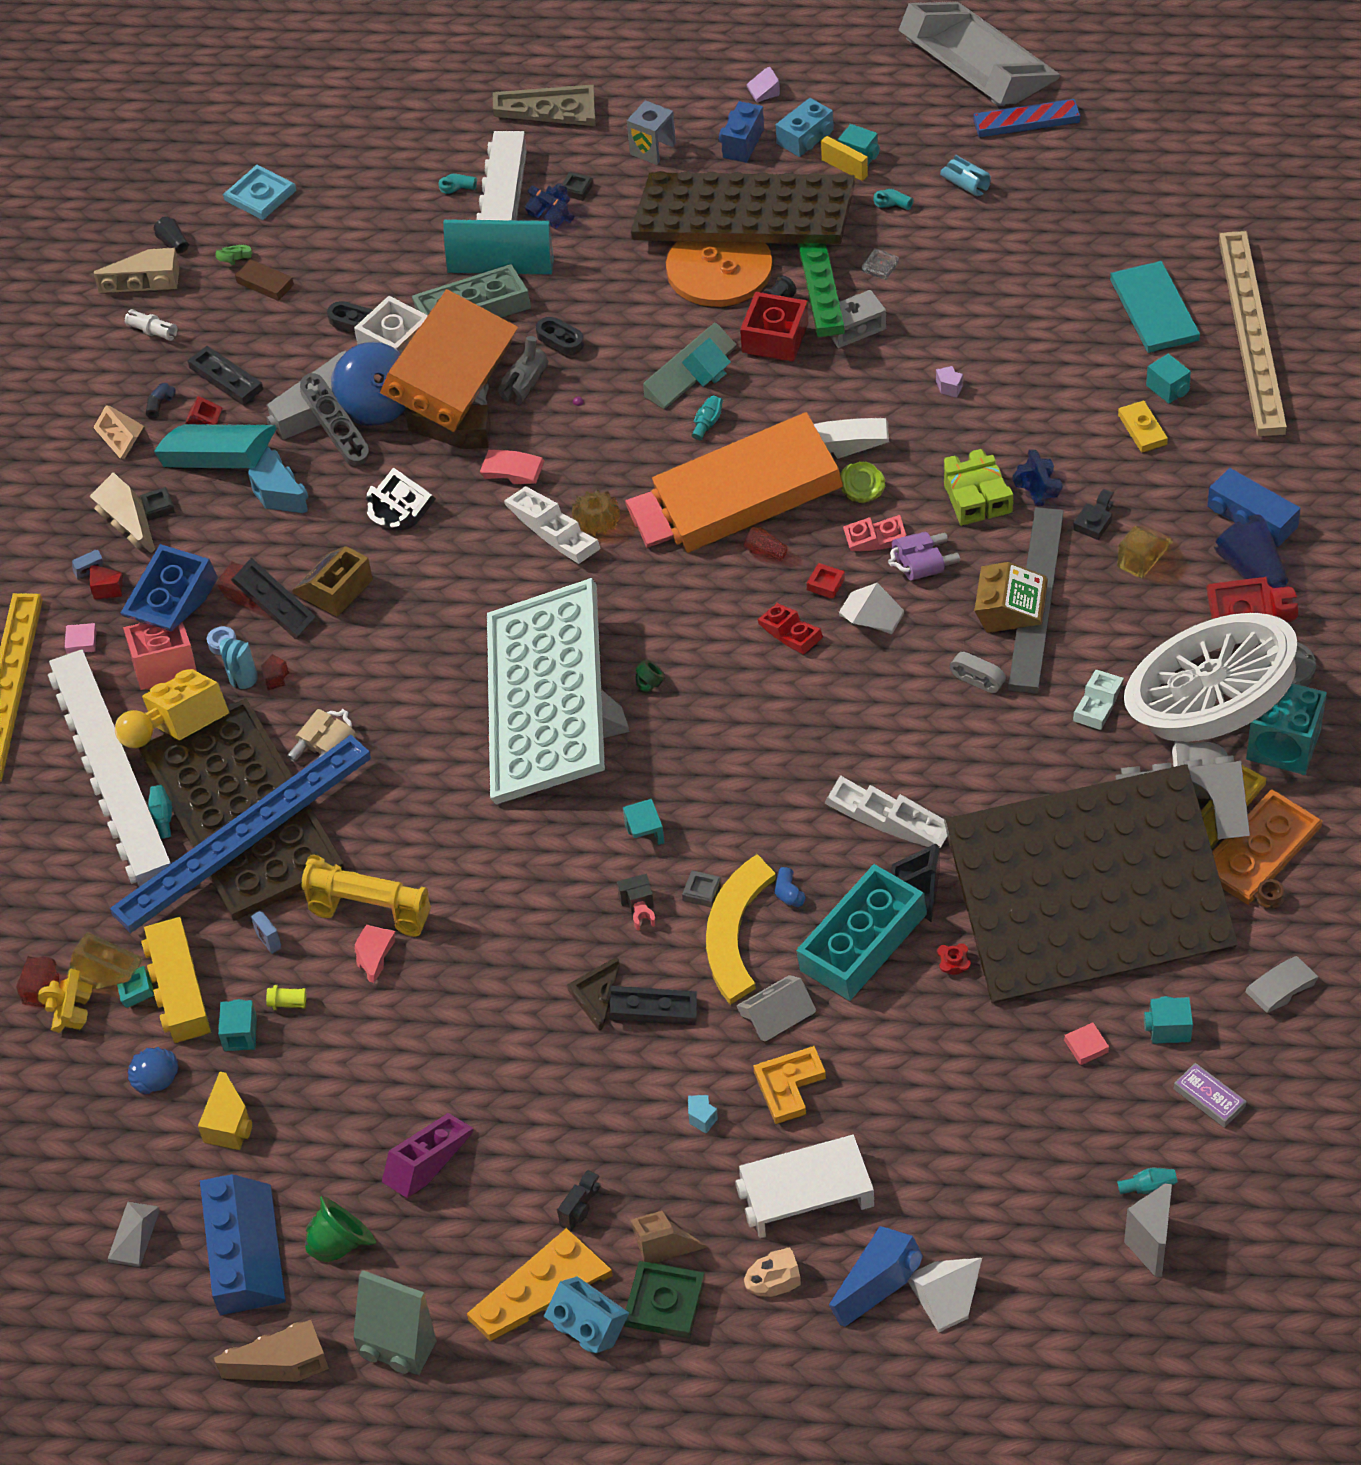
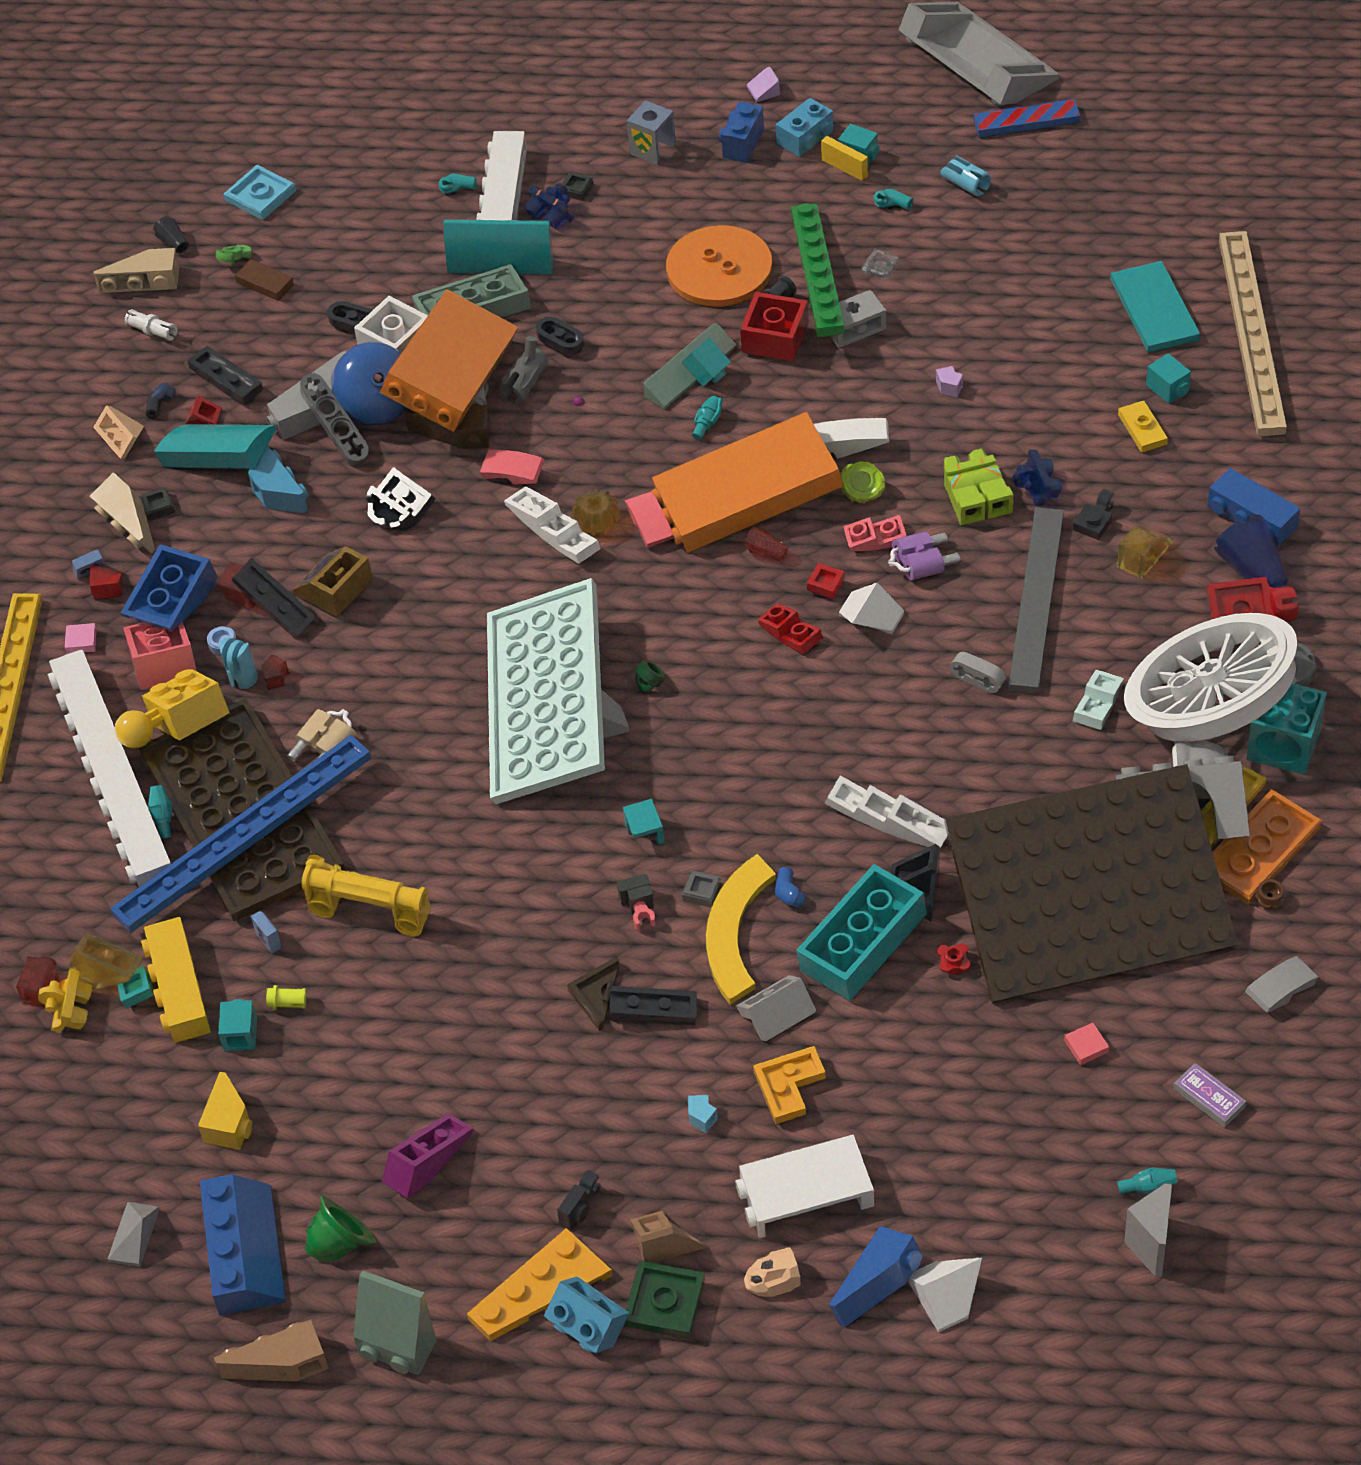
(152, 1070): blue hair -> none
(372, 948): coral slope -> none
(554, 104): dark tan wing -> none
(744, 207): dark brown plate -> none
(1010, 597): pearl gold slope -> none
(1169, 1020): teal brick -> none

